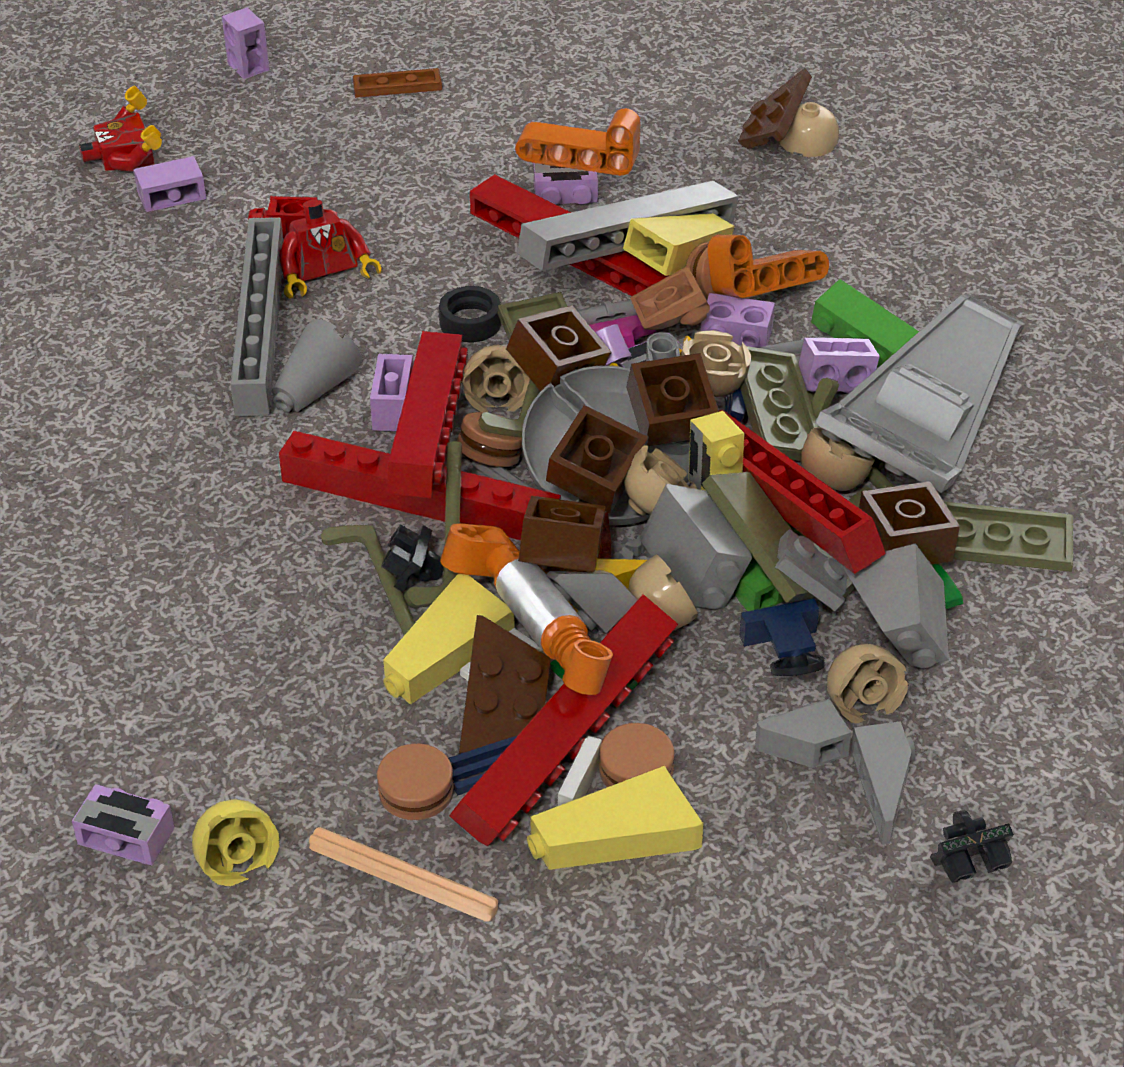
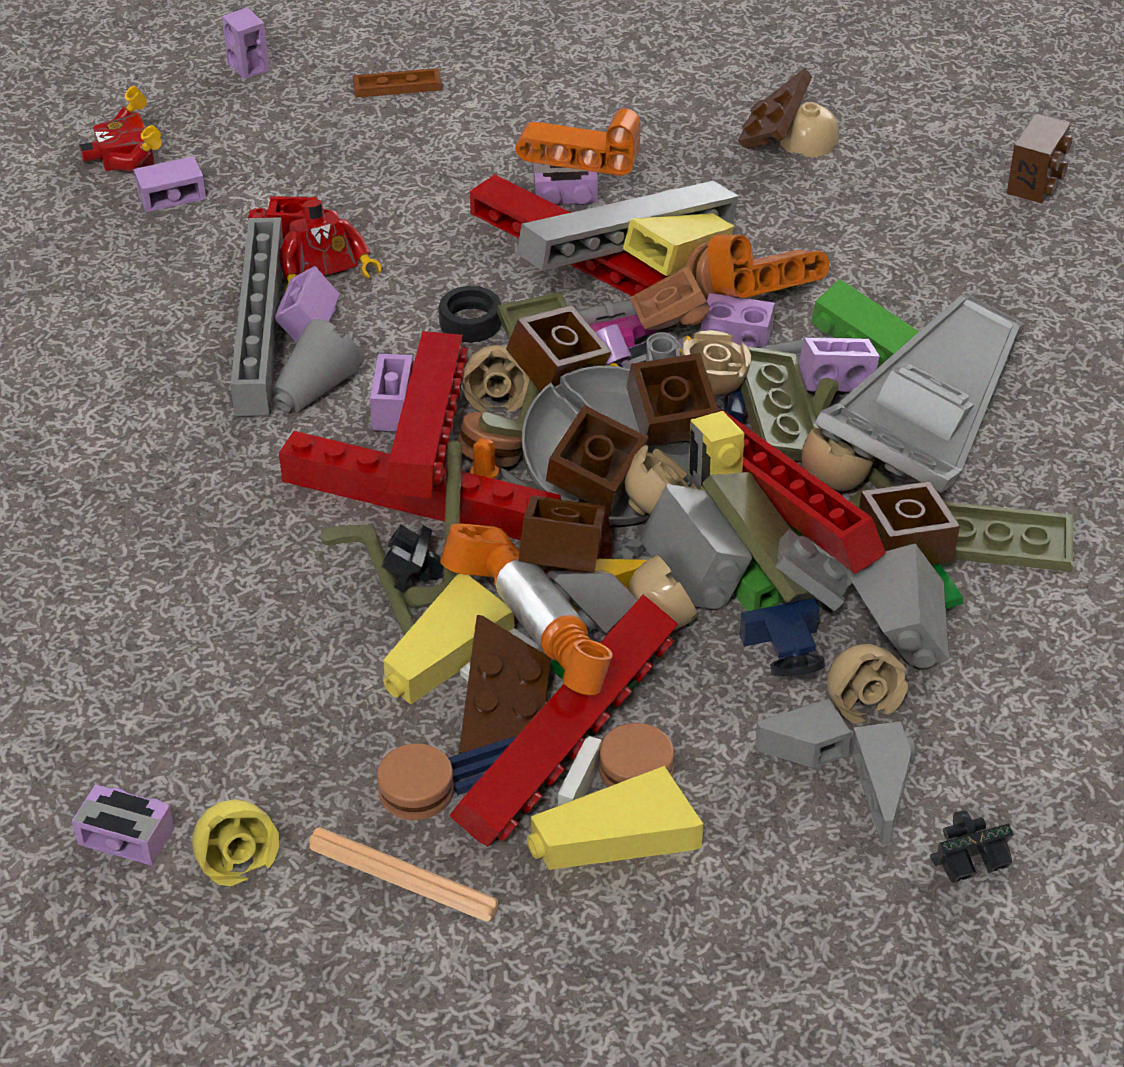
(305, 299): none -> lavender brick
(484, 459): none -> orange axle
(1039, 158): none -> reddish brown brick

